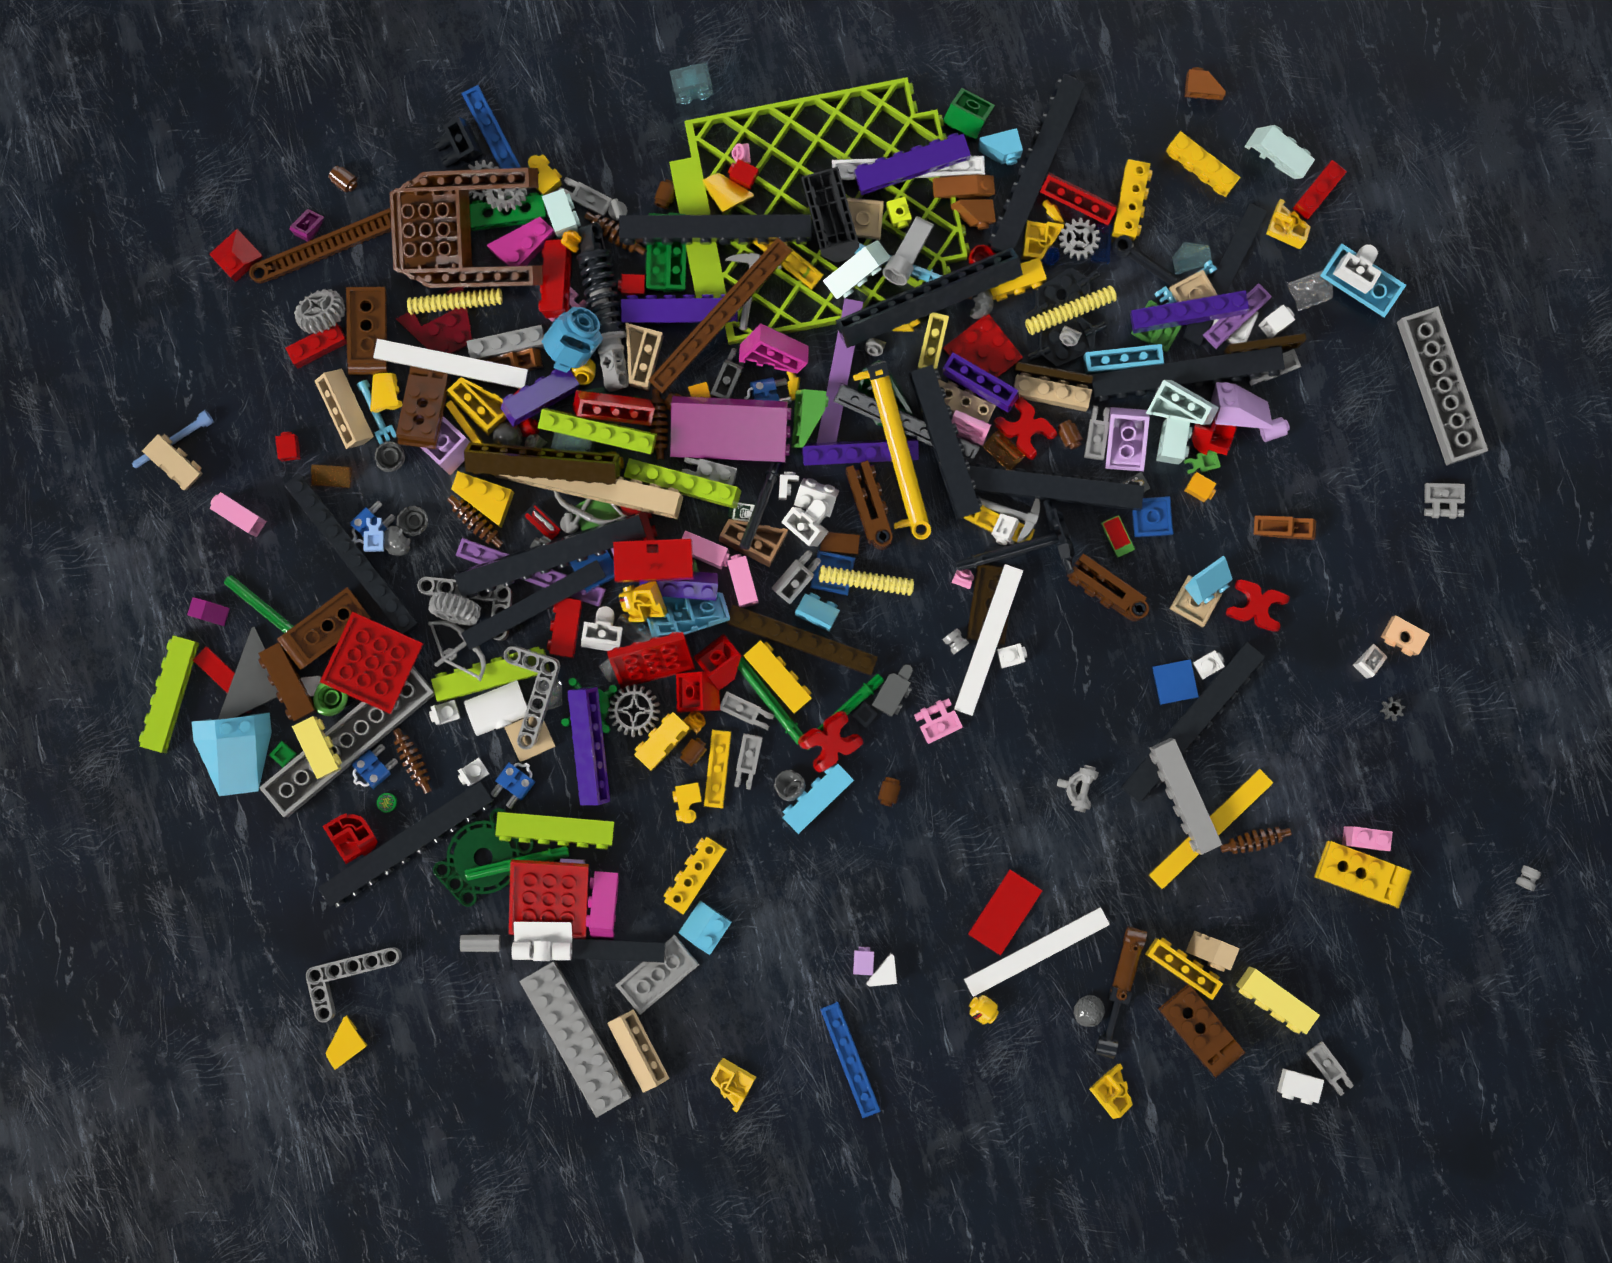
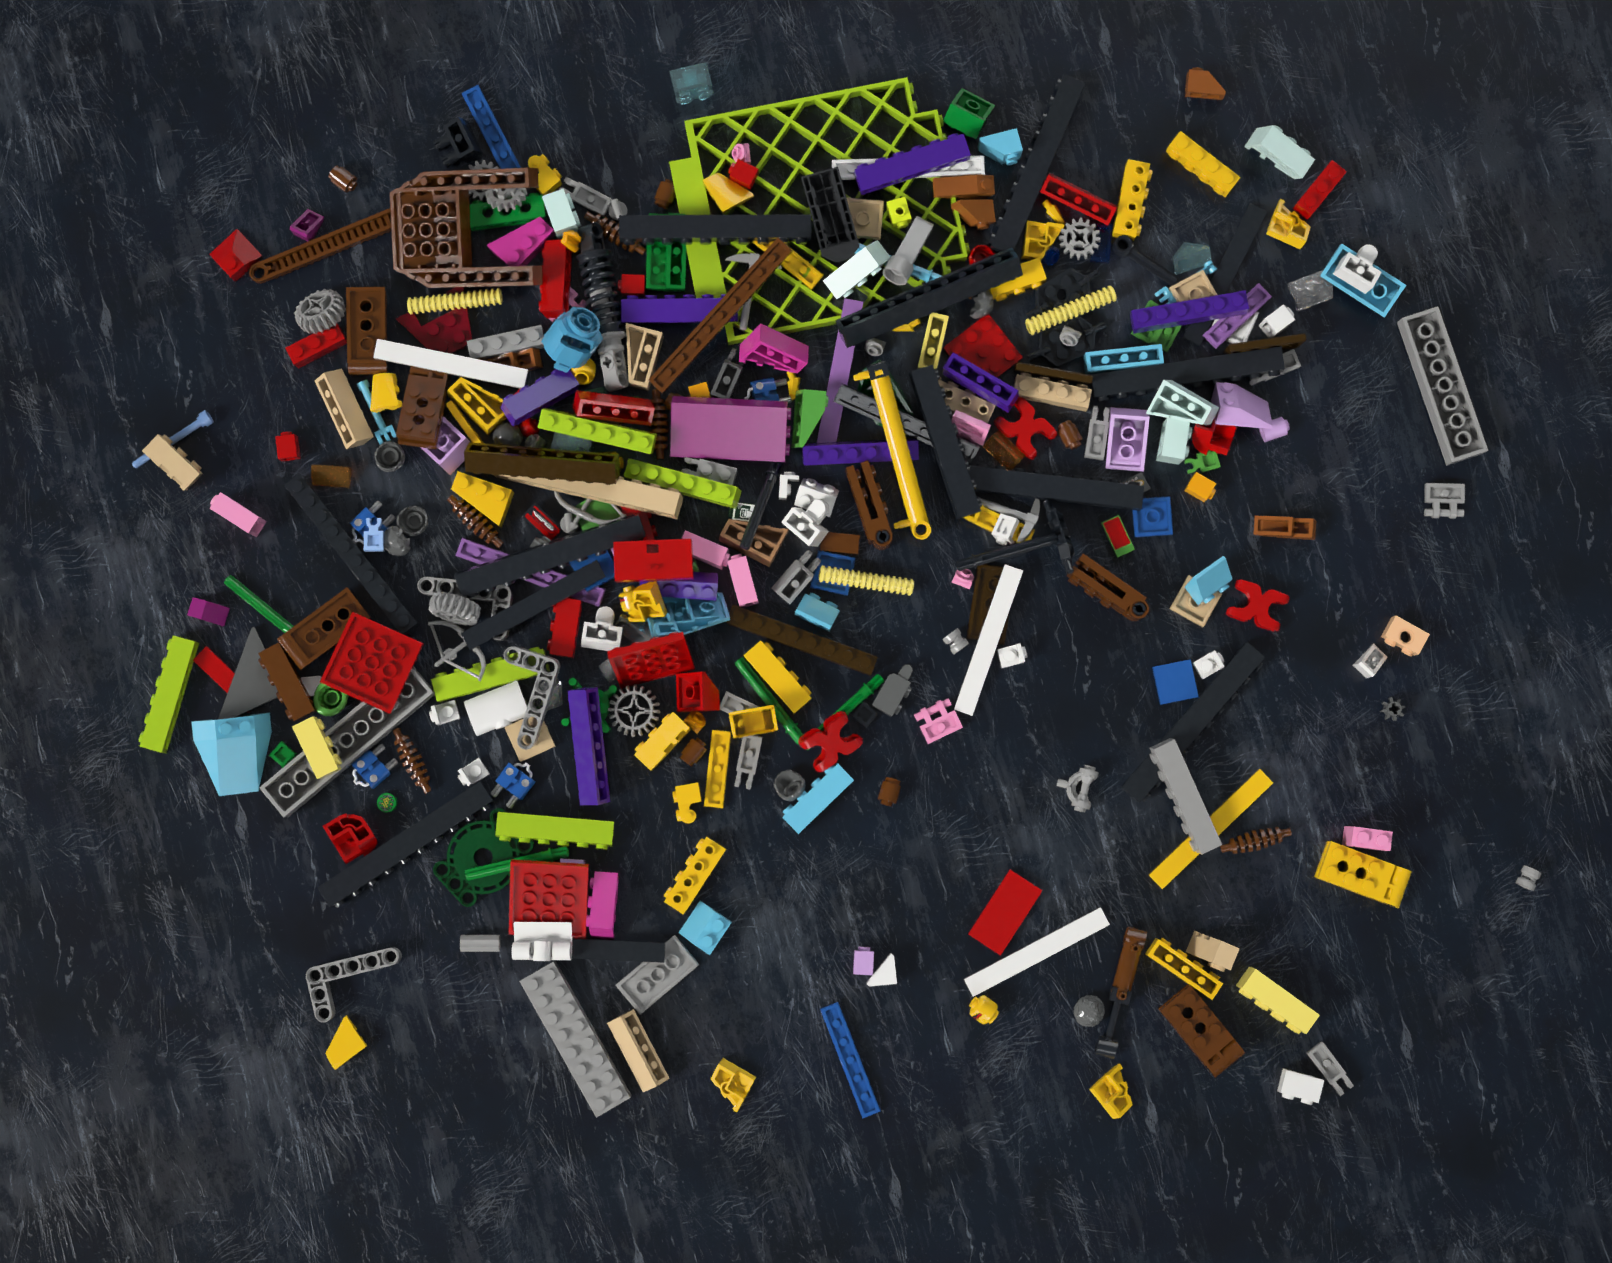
(719, 661): red slope -> none
(753, 721): none -> yellow piece

